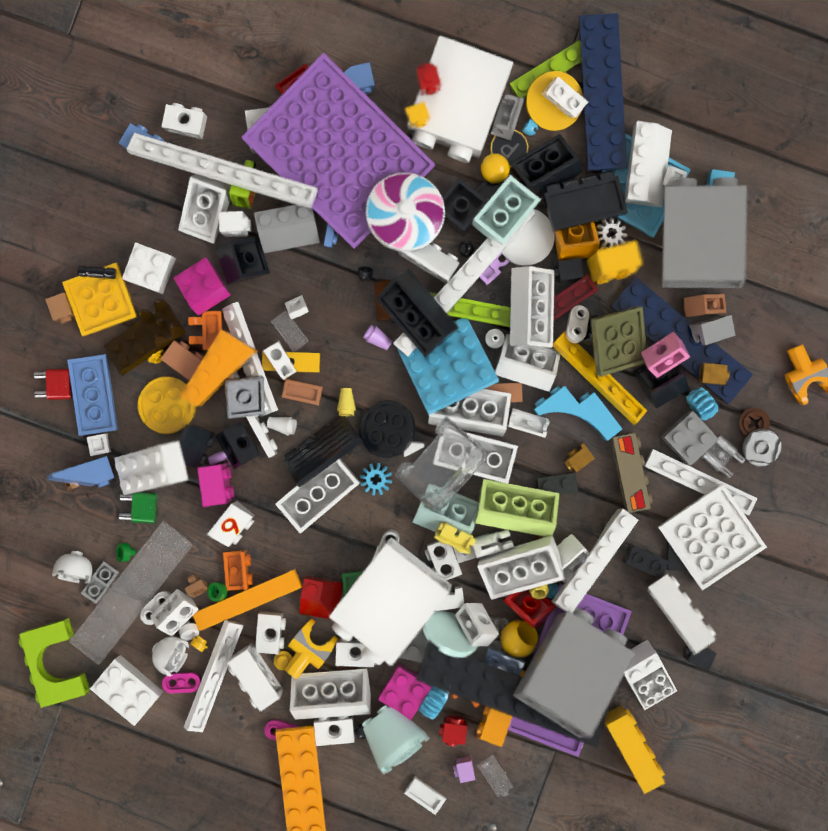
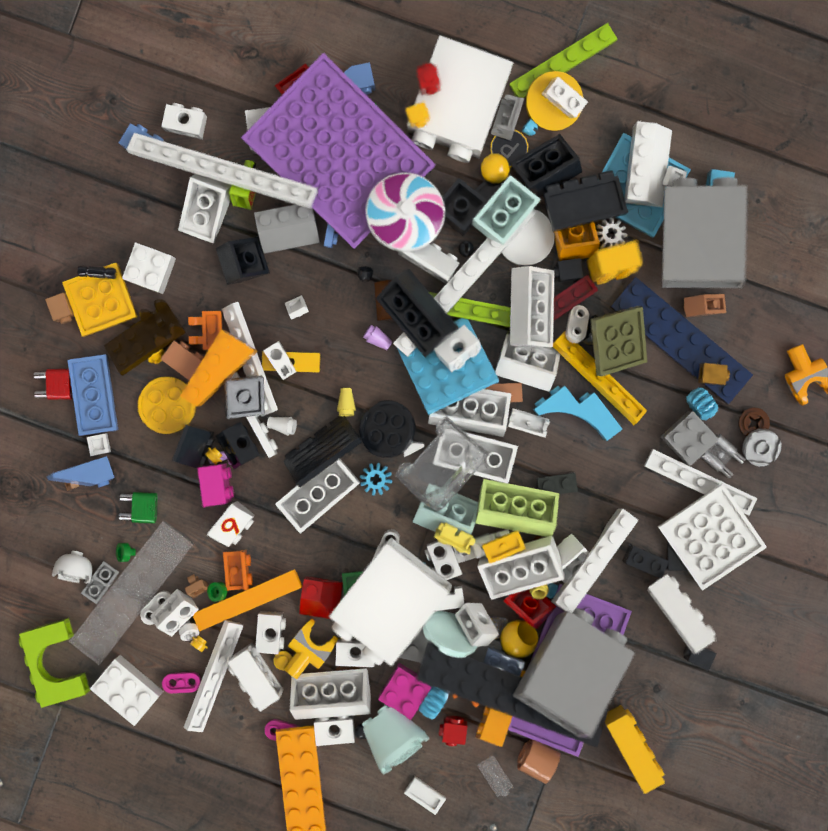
(151, 468): white brick -> none
(169, 655): white cylinder -> none
(201, 286): dark pink brick -> none
(214, 455): none -> yellow plate
(234, 224): white brick -> none
(289, 331): clear tile -> none
(302, 392): nougat tile -> none
(463, 339): none -> white brick
(464, 769): lavender plate -> none
(489, 338): white tile -> none
(493, 271): lavender plate -> none
(503, 546): none -> yellow plate
(538, 760): none -> nougat piece
(578, 458): pearl gold brick -> none
(603, 92): dark blue plate -> none
(630, 472): dark tan brick -> none
(648, 676): white slope -> none
(663, 388): black slope -> none
(665, 354): bright pink brick -> none
(713, 329): light grey hinge -> none

